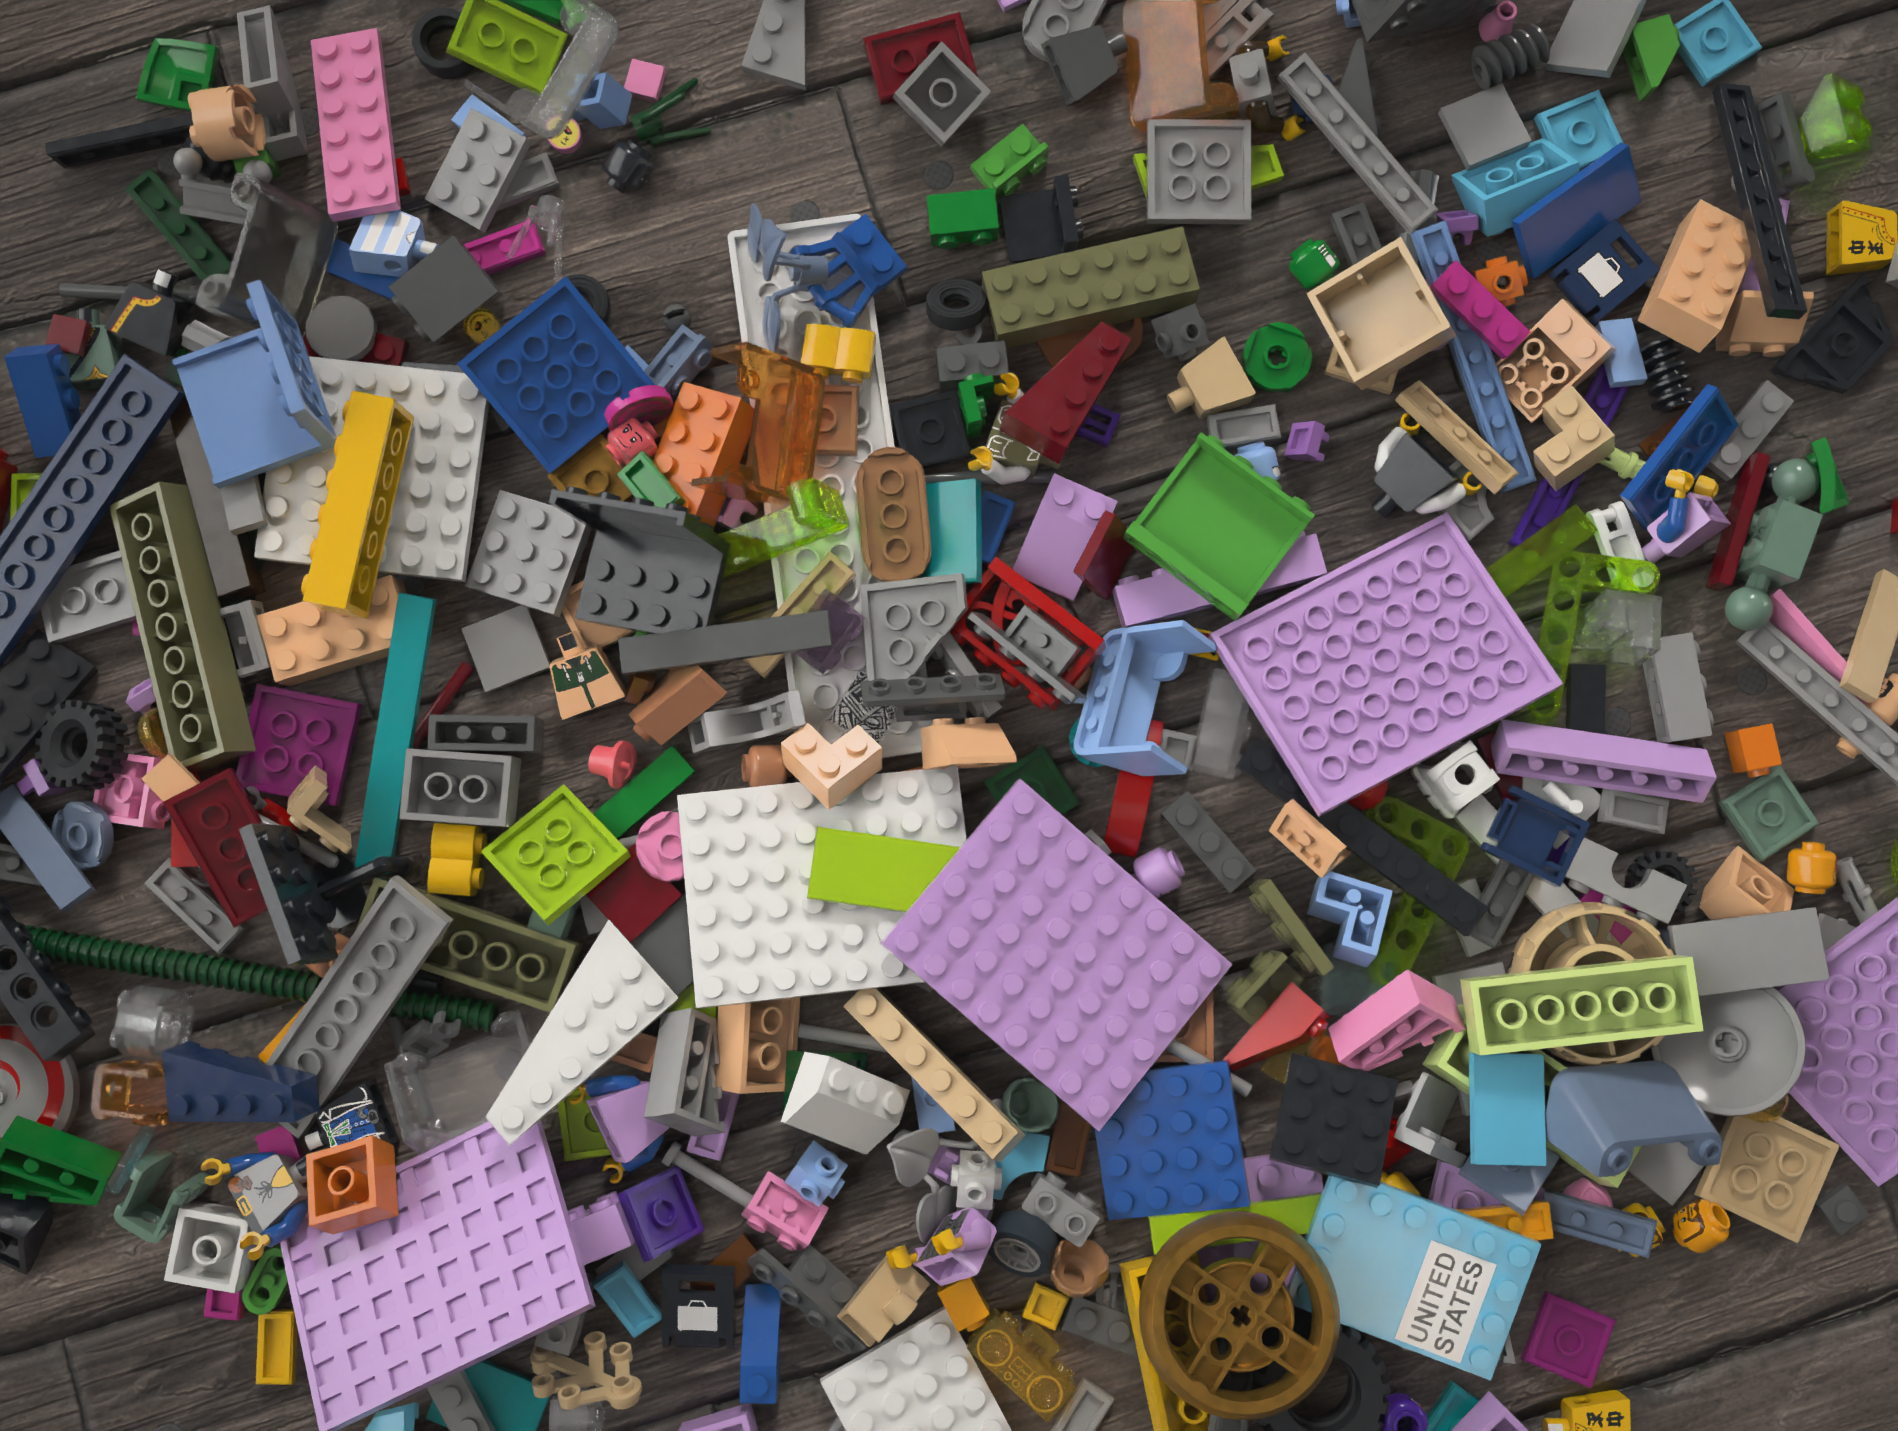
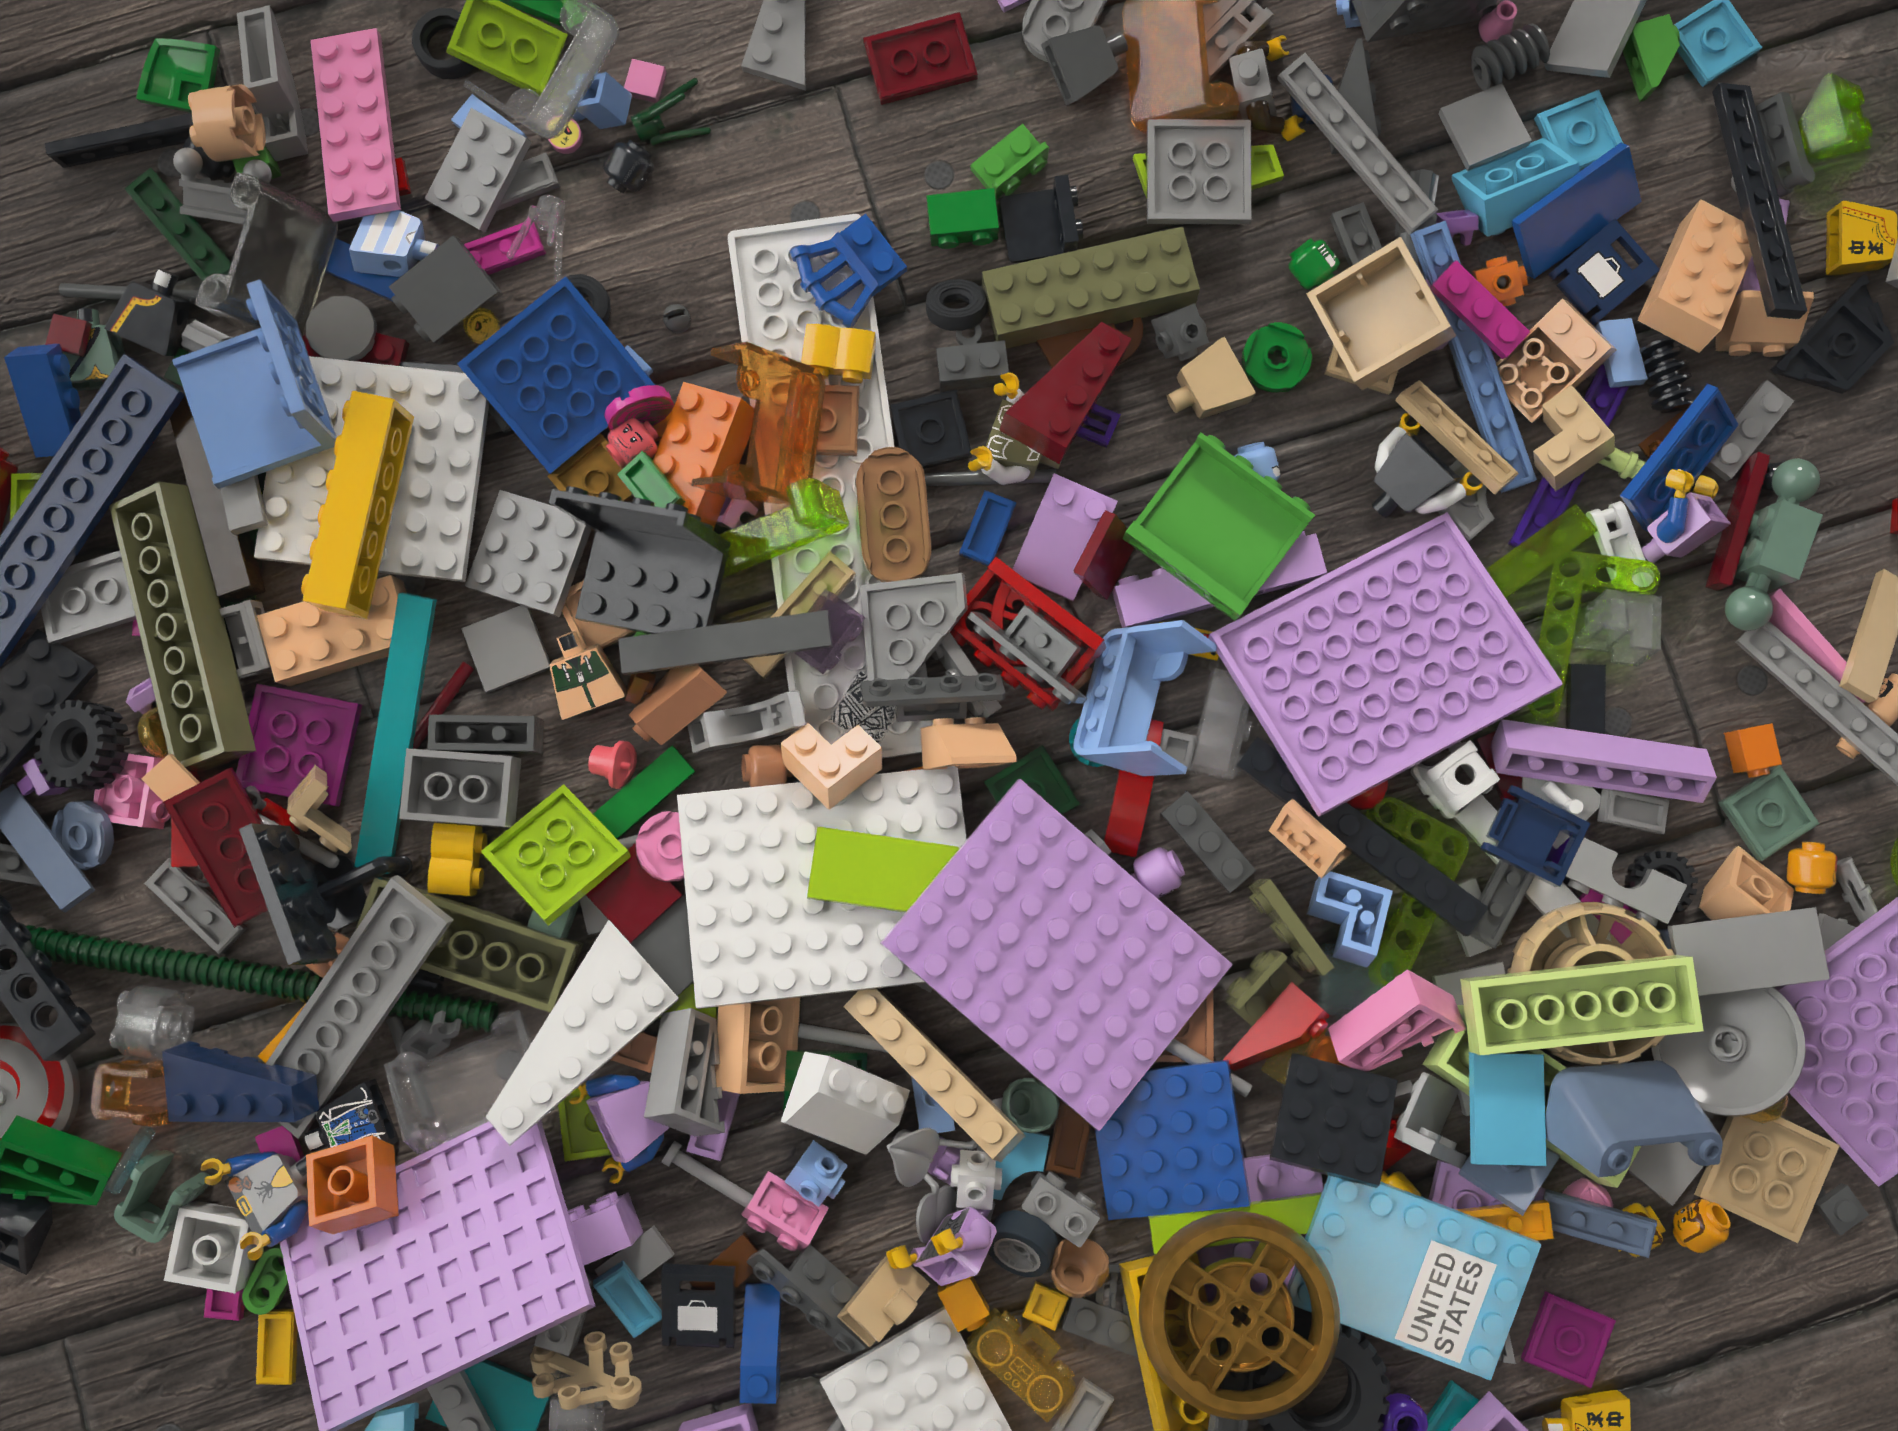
(660, 1213): dark purple tile -> none
(680, 360): sand blue bracket -> none
(806, 270): sand blue plant -> none
(941, 94): light grey brick -> none
(955, 529): teal tile -> none
(972, 394): green bracket -> none
(1245, 426): light grey tile -> none
(1305, 441): medium lavender tile -> none
(1678, 690): light grey brick -> none
(1832, 490): green plate -> none

